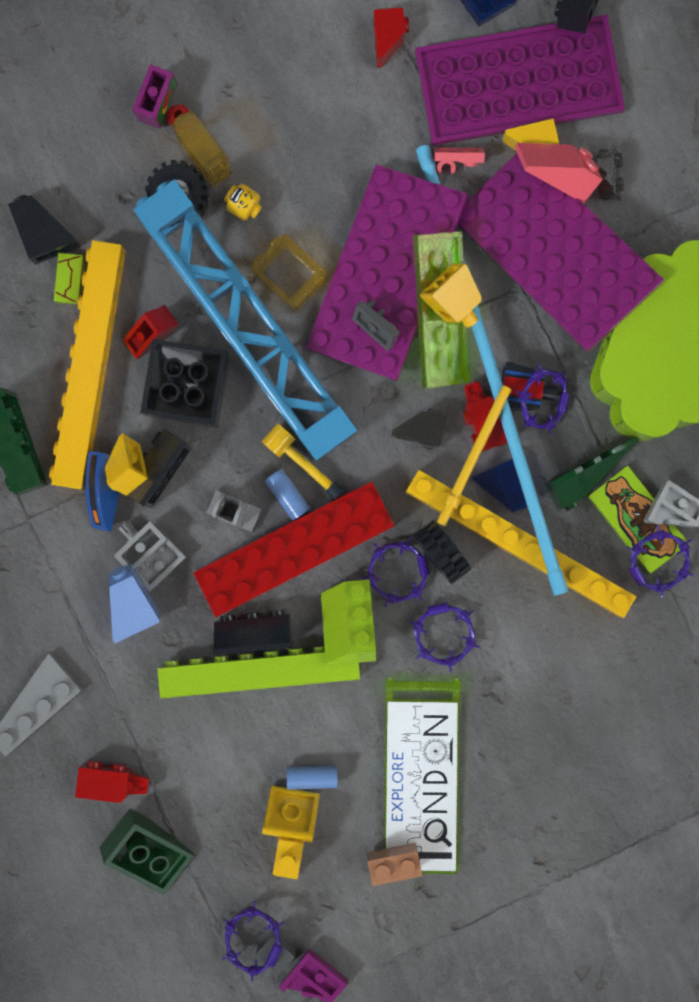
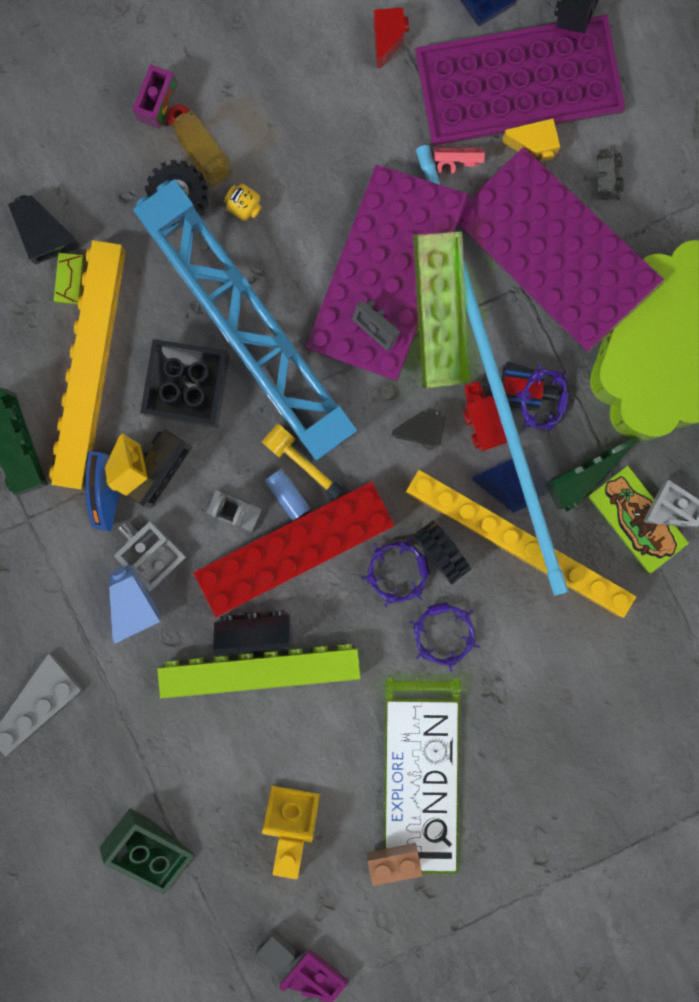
(109, 782): red hinge -> none
(152, 325): red slope -> none
(276, 247): clear yellow window -> none
(276, 949): dark purple piece -> none
(312, 777): medium blue piece -> none
(348, 623): lime slope -> none
(452, 500): yellow bar -> none
(454, 295): yellow torso -> none
(562, 167): coral slope -> none
(638, 575): dark purple piece -> none

